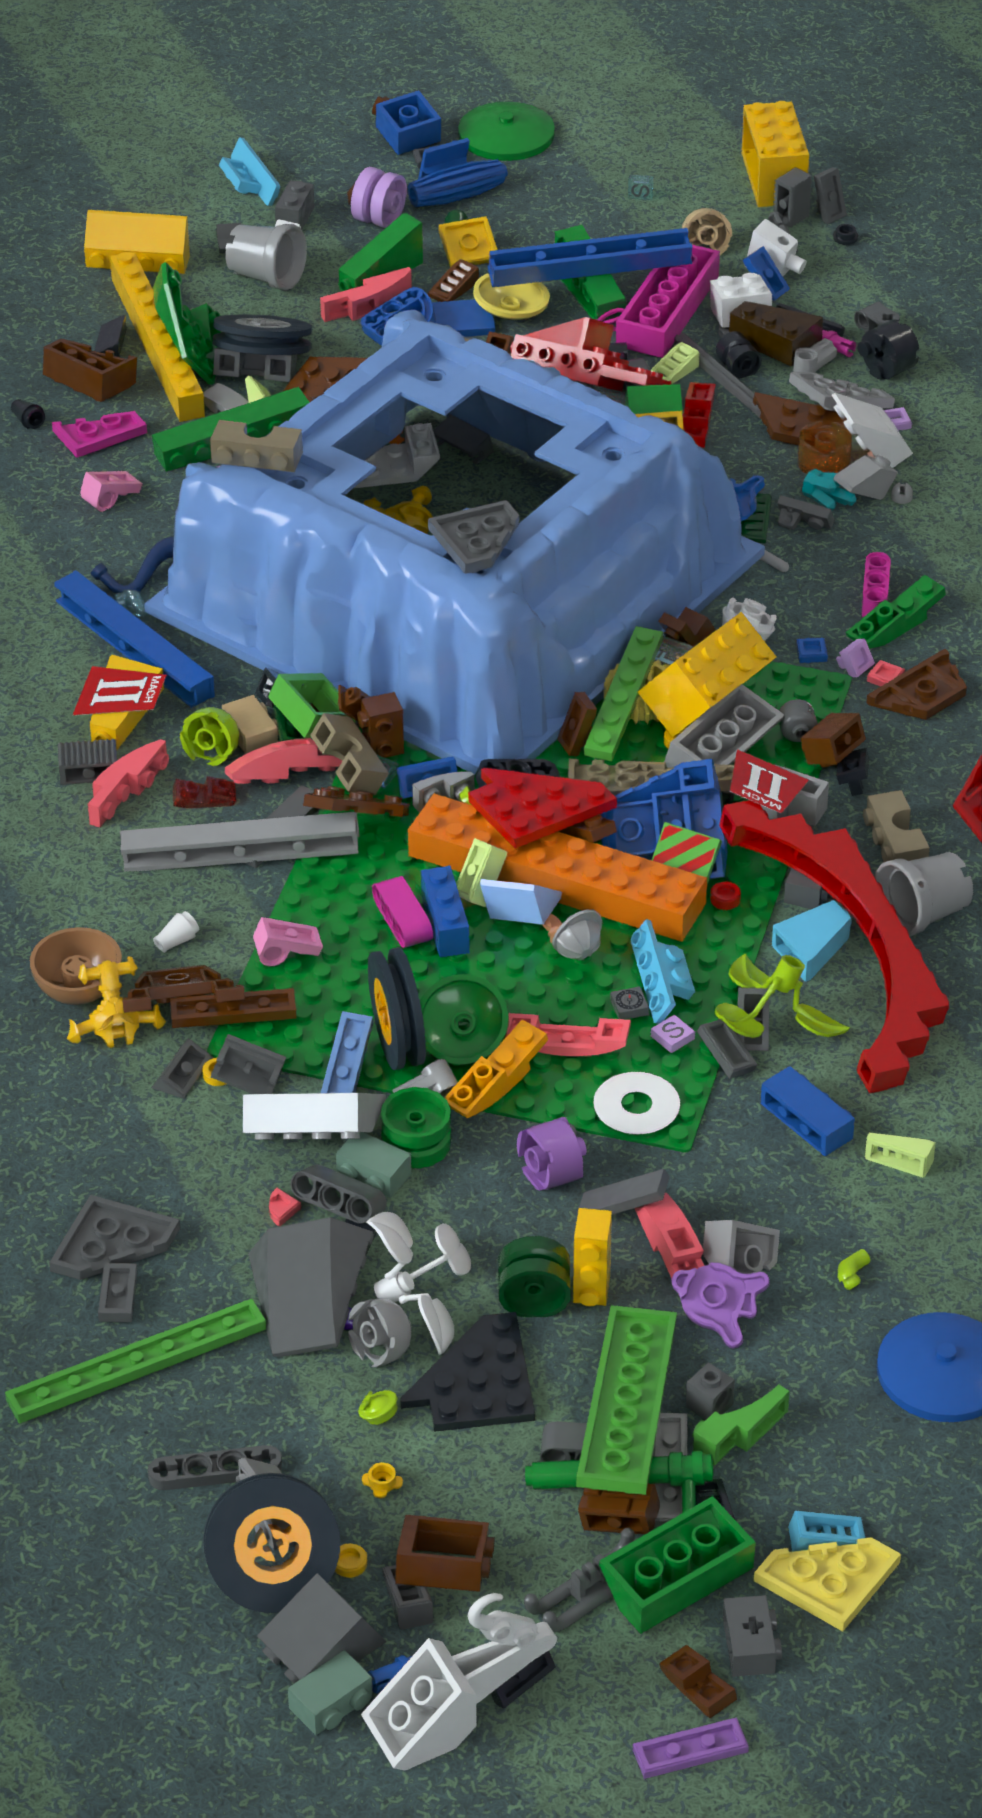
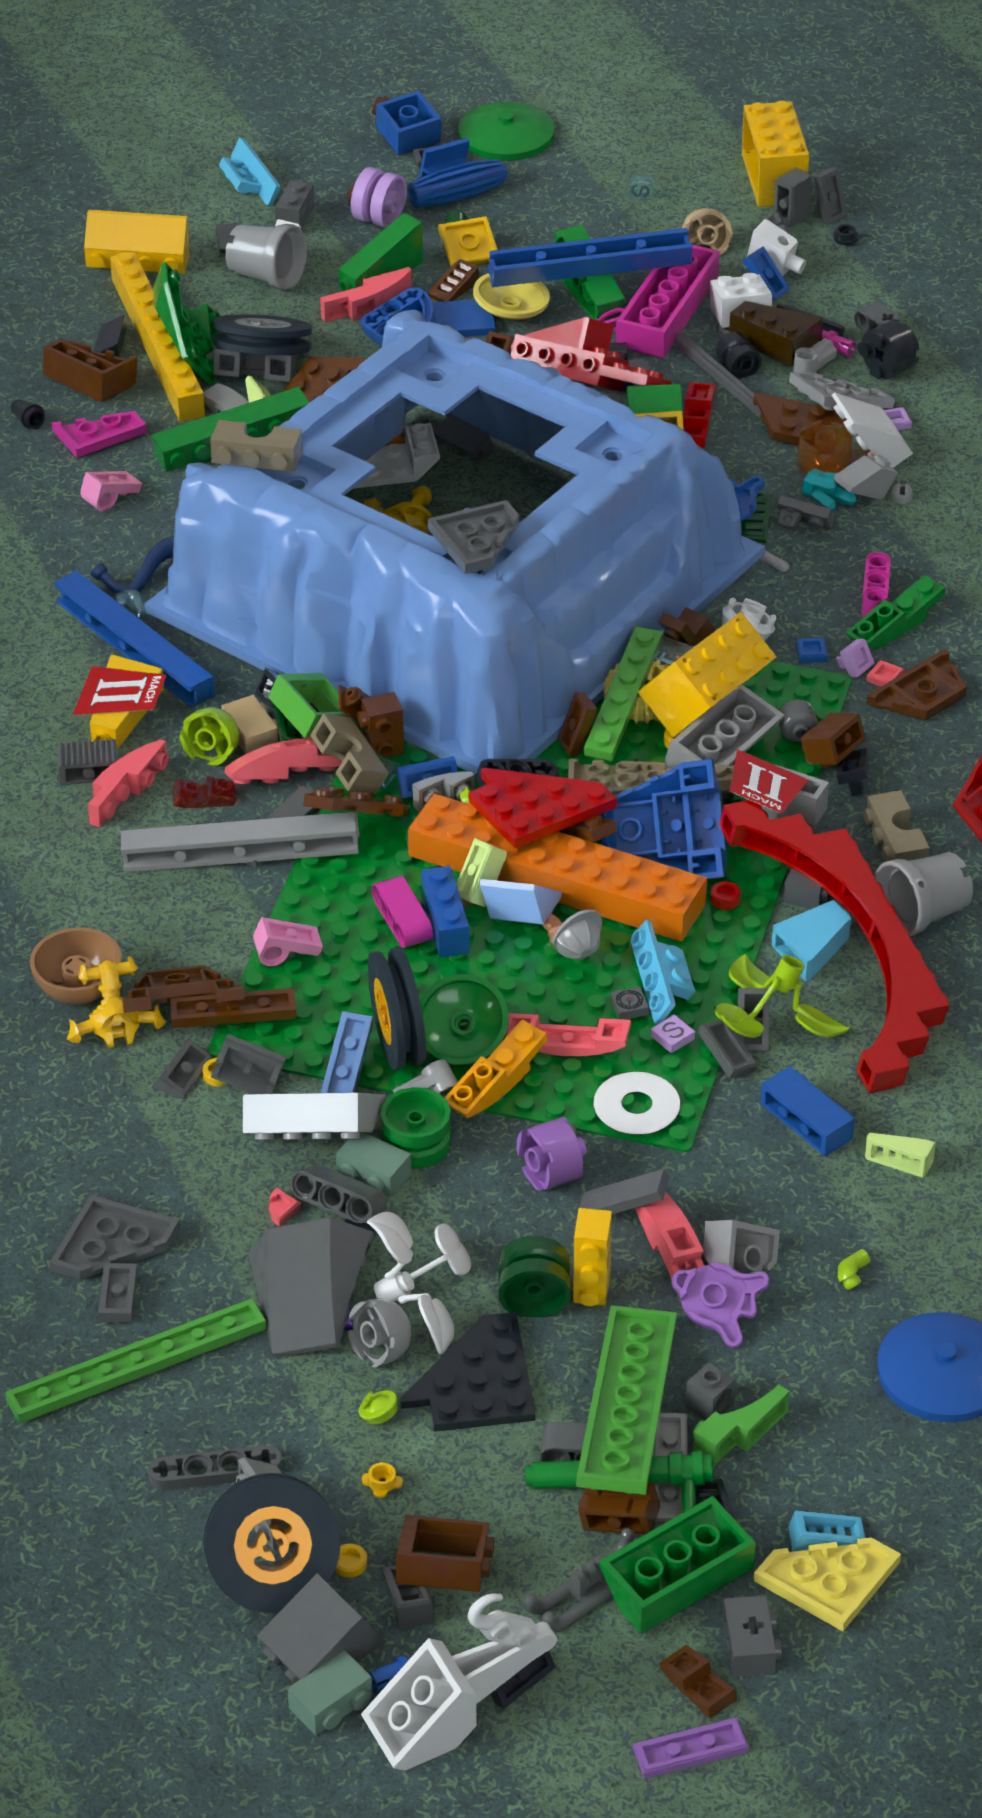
(177, 931): white cone -> none
(680, 359): yellowish green slope -> none
(687, 850): tile -> none

